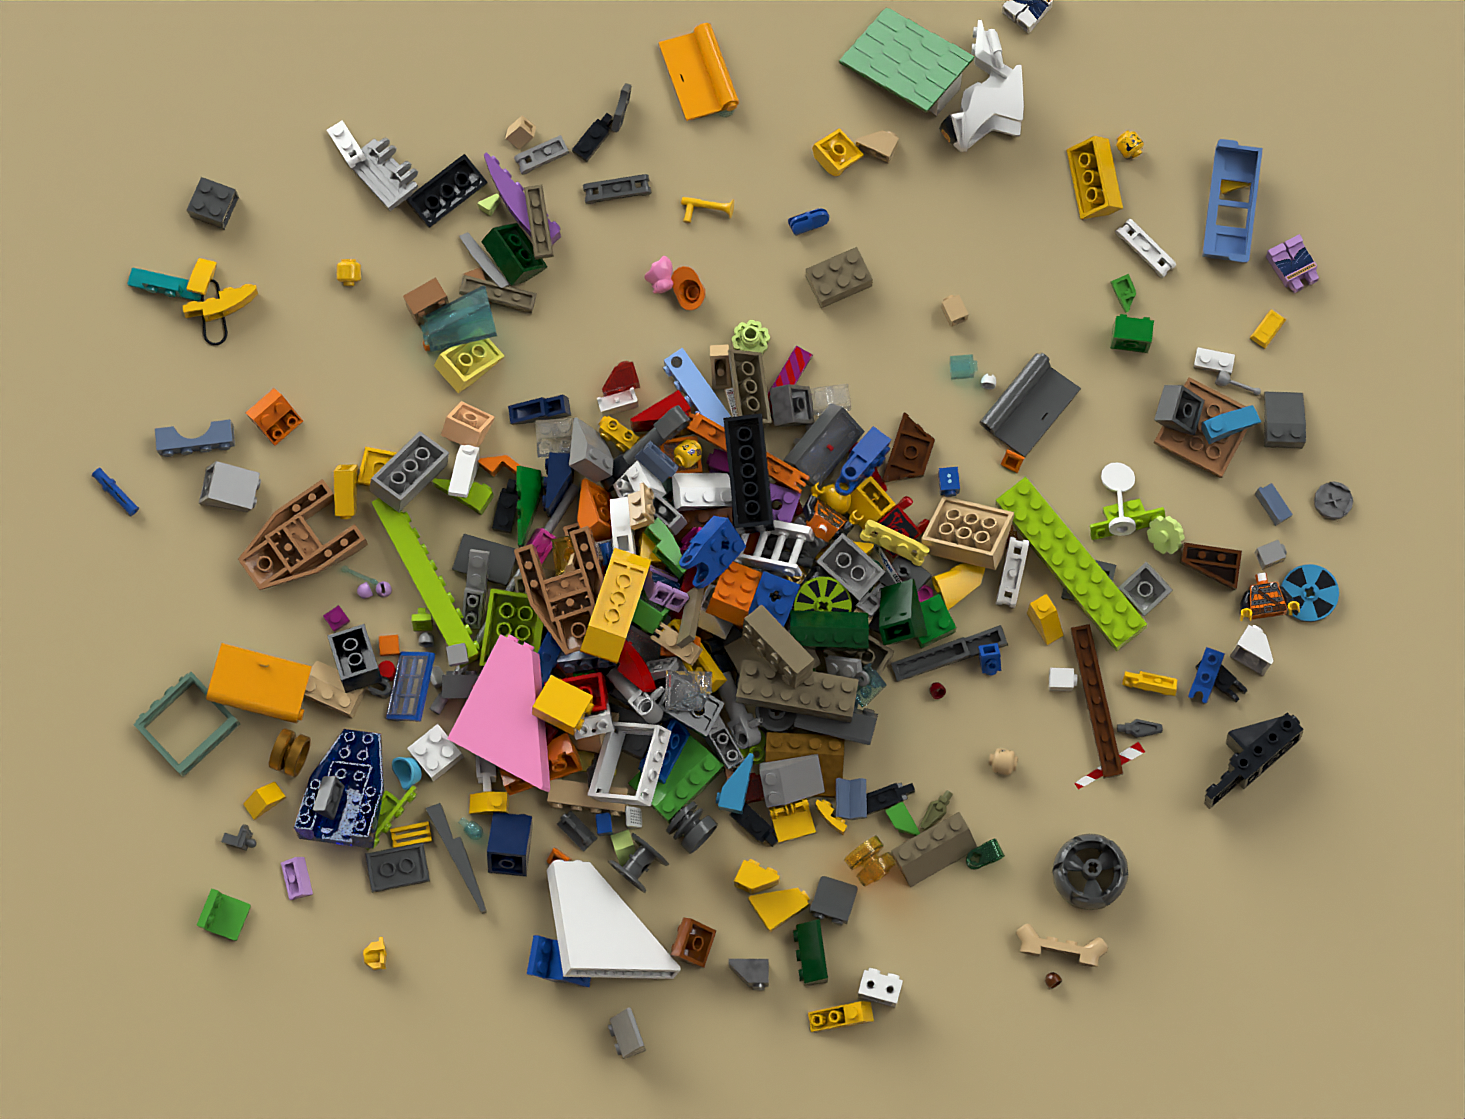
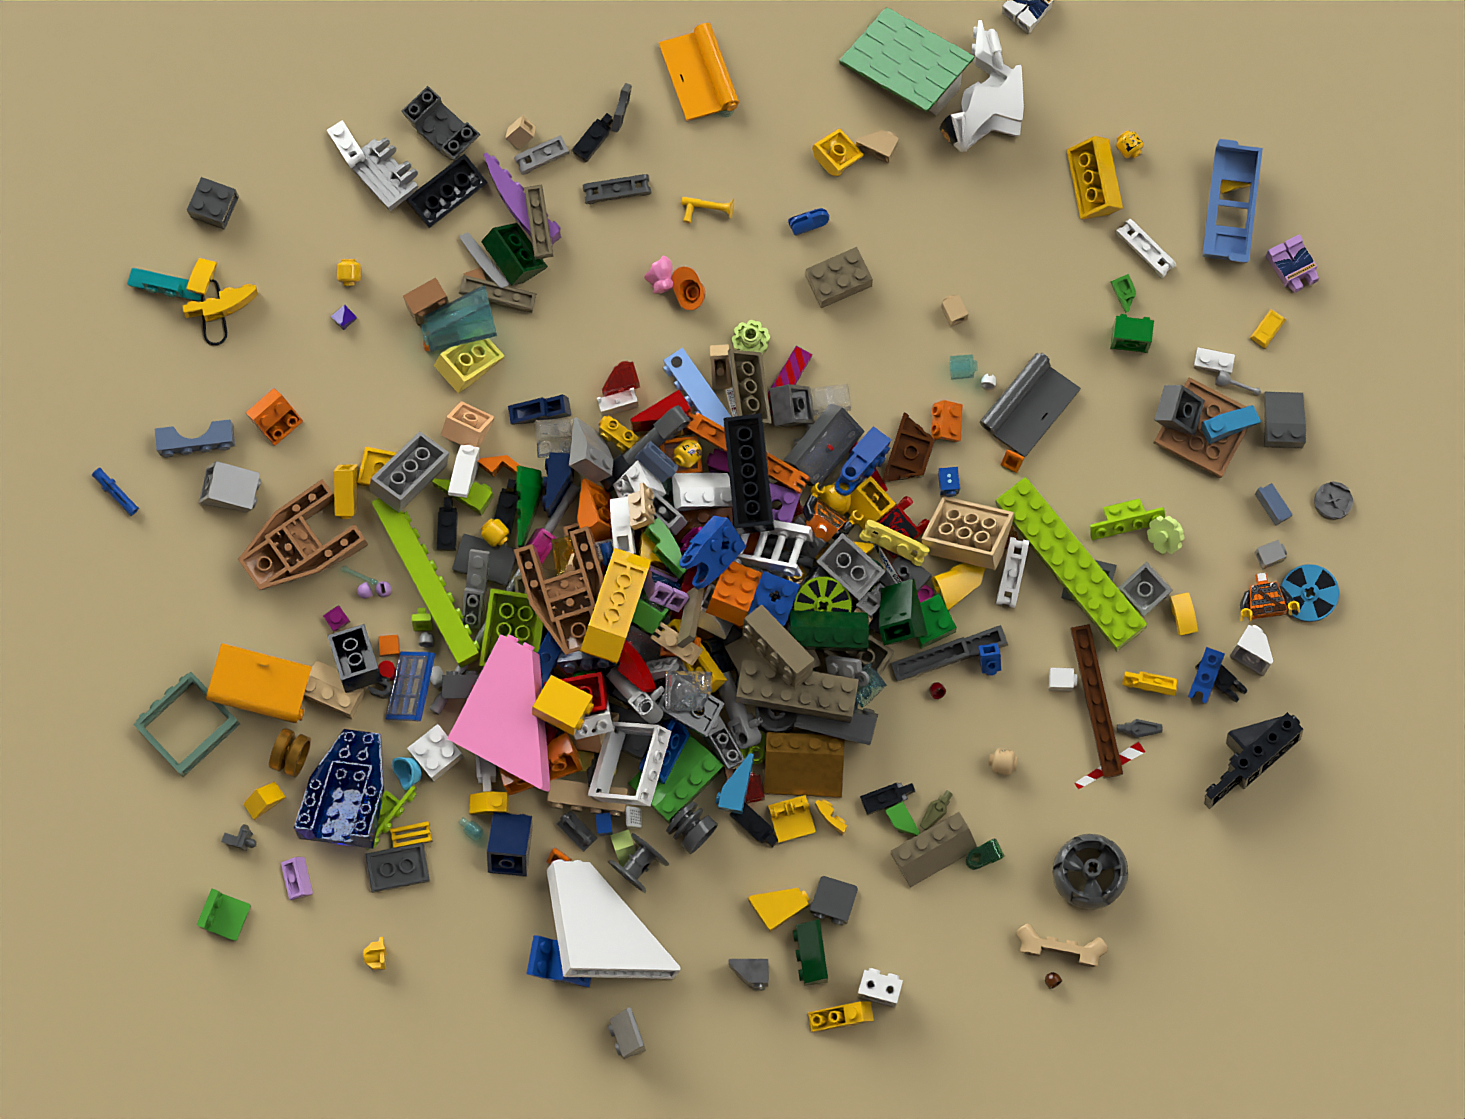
(328, 797): dark grey slope -> none
(344, 317): none -> dark purple slope
(439, 124): none -> dark grey slope
(447, 526): none -> black hinge
(457, 654): light grey tile -> none
(457, 852): dark grey slope -> none
(489, 204): yellowish green slope -> none
(494, 532): none -> yellow head
(693, 942): dark orange brick -> none
(755, 878): yellow slope -> none
(791, 779): light grey slope -> none
(851, 799): sand blue panel -> none
(874, 866): clear yellow wheel -> none
(947, 421): none -> orange bracket
(1045, 619): yellow slope -> none
(1119, 479): white piece -> none
(1184, 613): none -> yellow slope
(1213, 562): reddish brown wedge -> none

